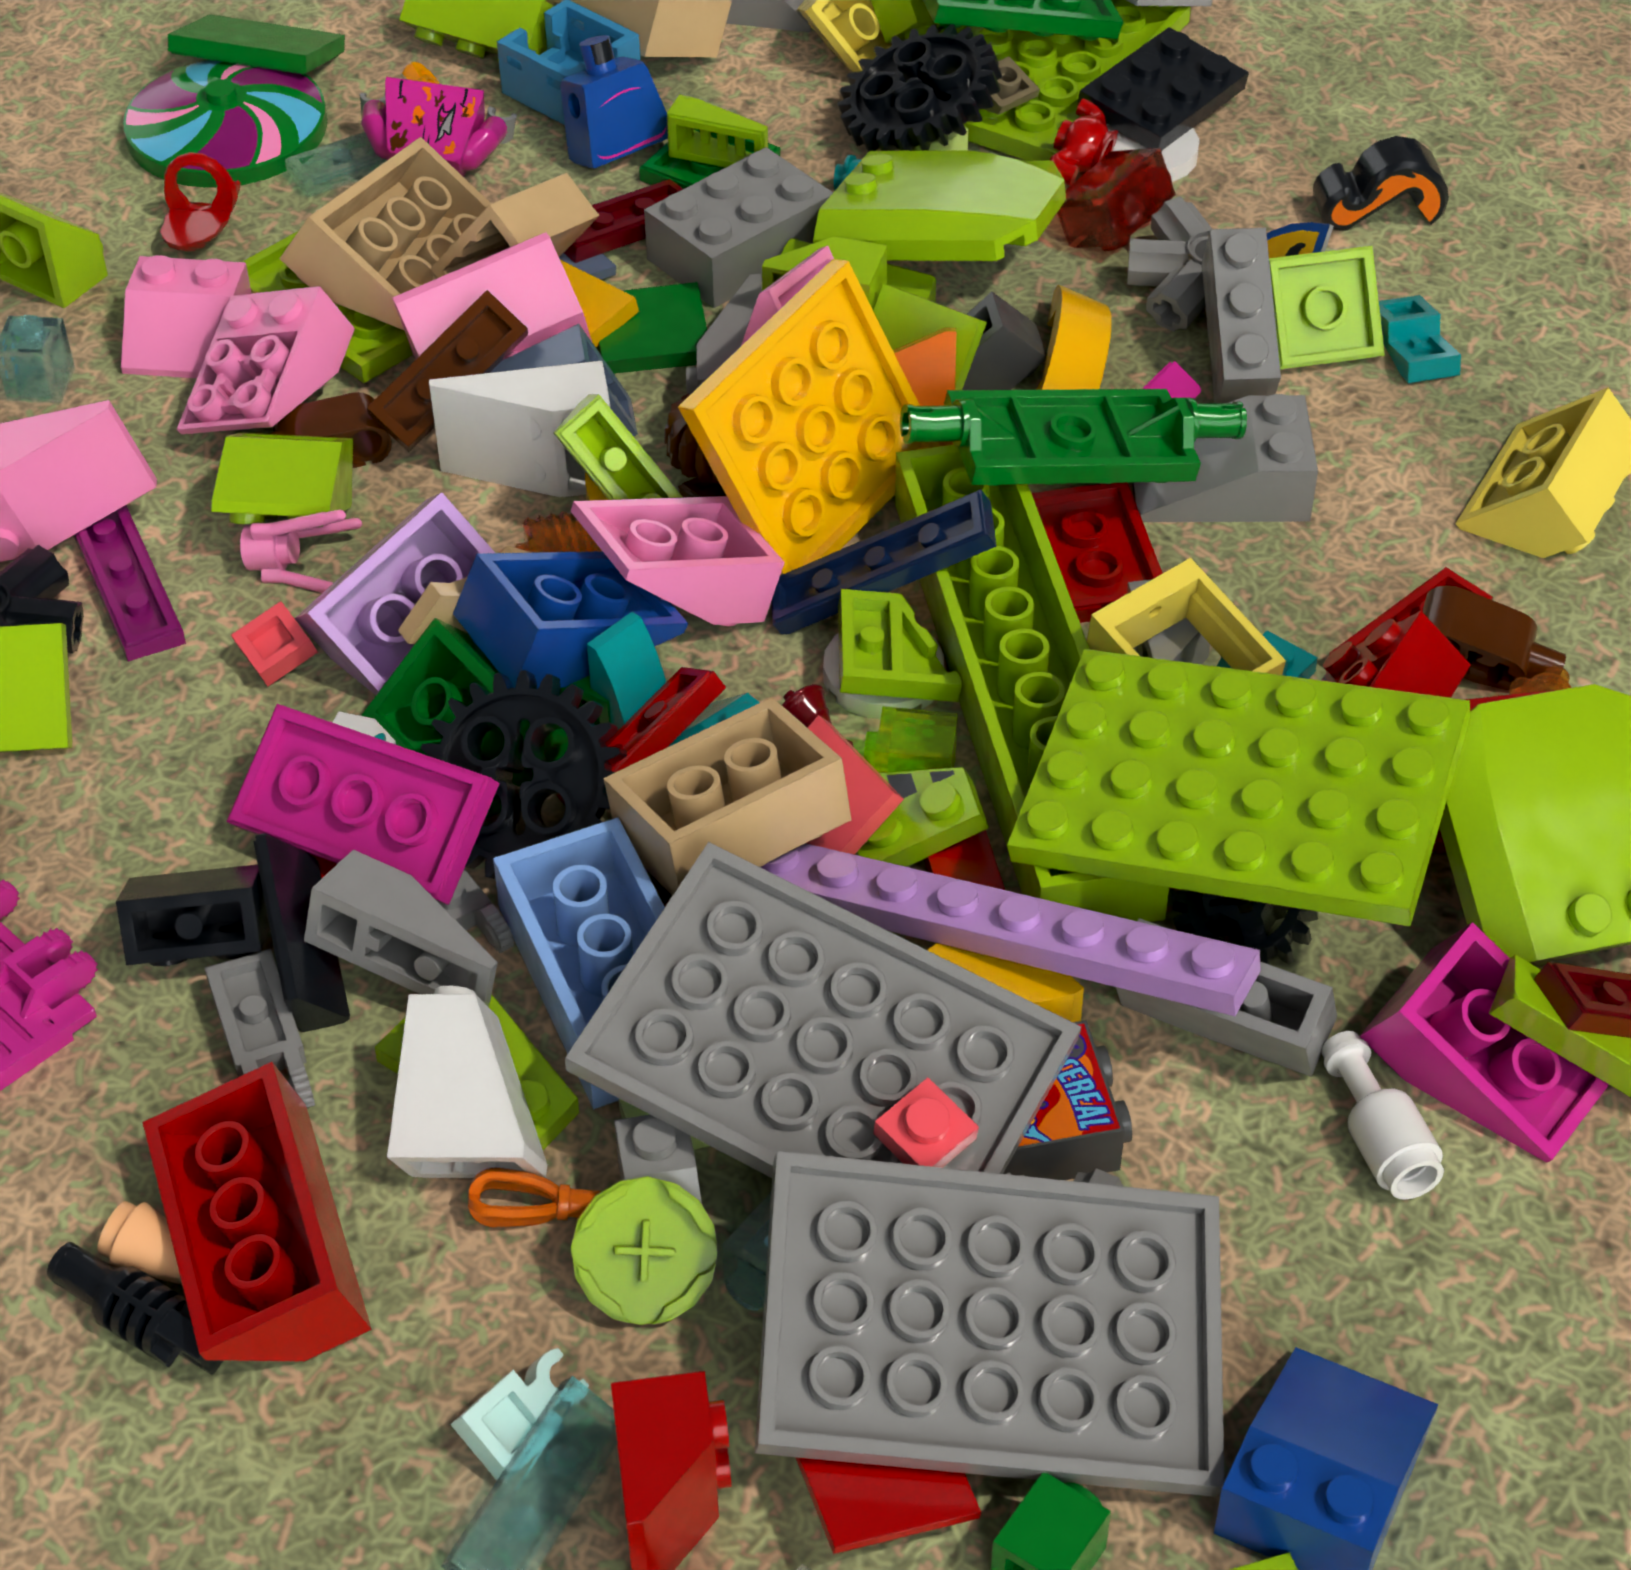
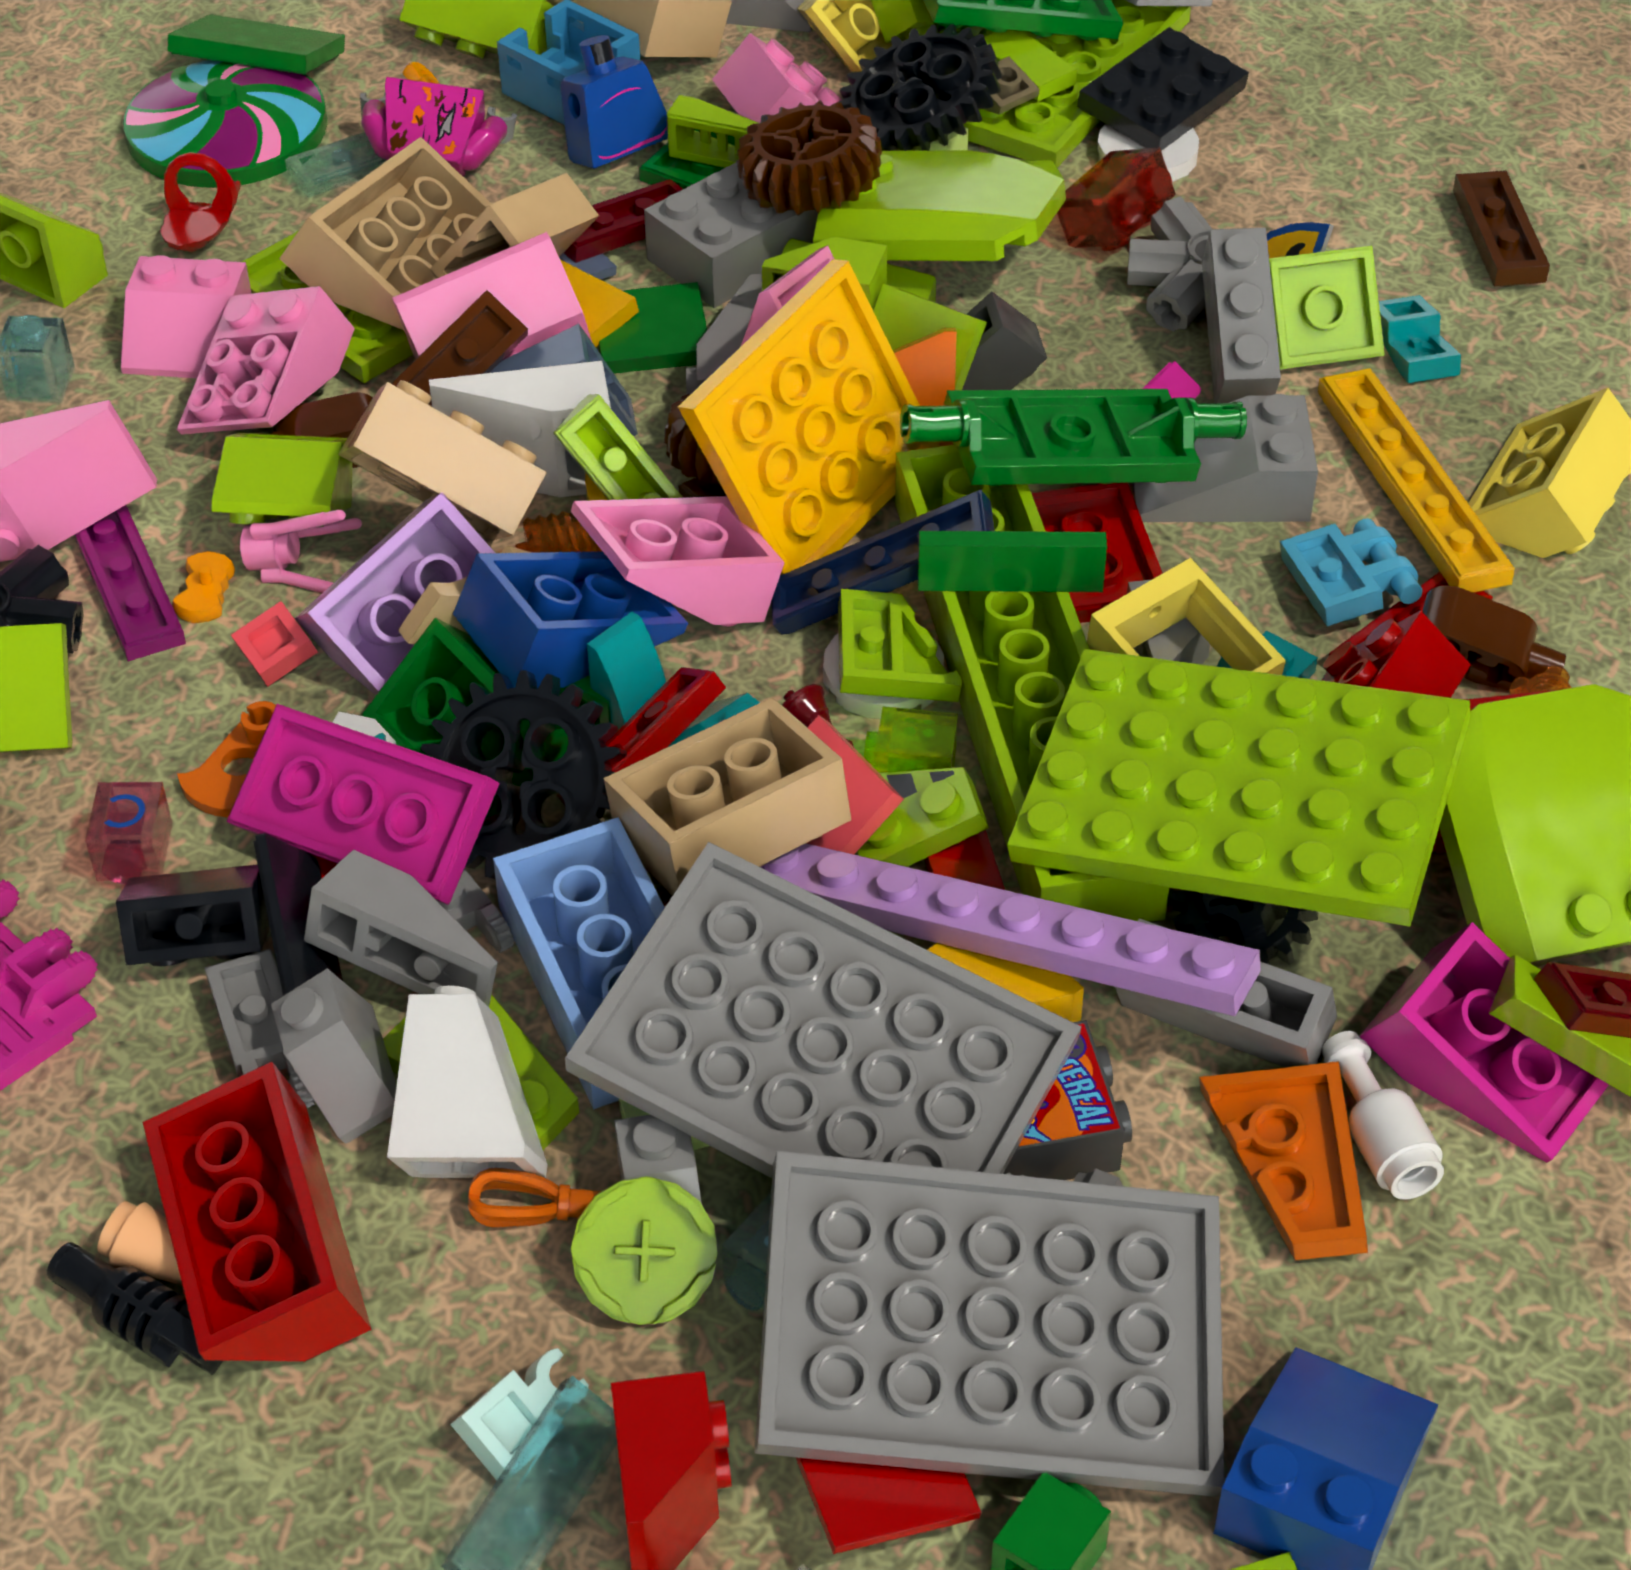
(128, 830): none -> clear pink brick
(204, 587): none -> light orange piece
(209, 785): none -> orange piece
(337, 1053): none -> light grey slope
(436, 453): none -> tan slope
(764, 78): none -> bright pink slope
(809, 157): none -> reddish brown gear
(926, 1127): coral plate -> none
(1011, 561): none -> green tile
(1037, 61): none -> lime tile
(1077, 342): yellow slope -> none
(1082, 141): red piece -> none
(1296, 1151): none -> orange wing
(1337, 580): none -> medium azure plate
(1379, 178): black animal -> none
(1415, 482): none -> yellow tile
(1500, 228): none -> reddish brown plate

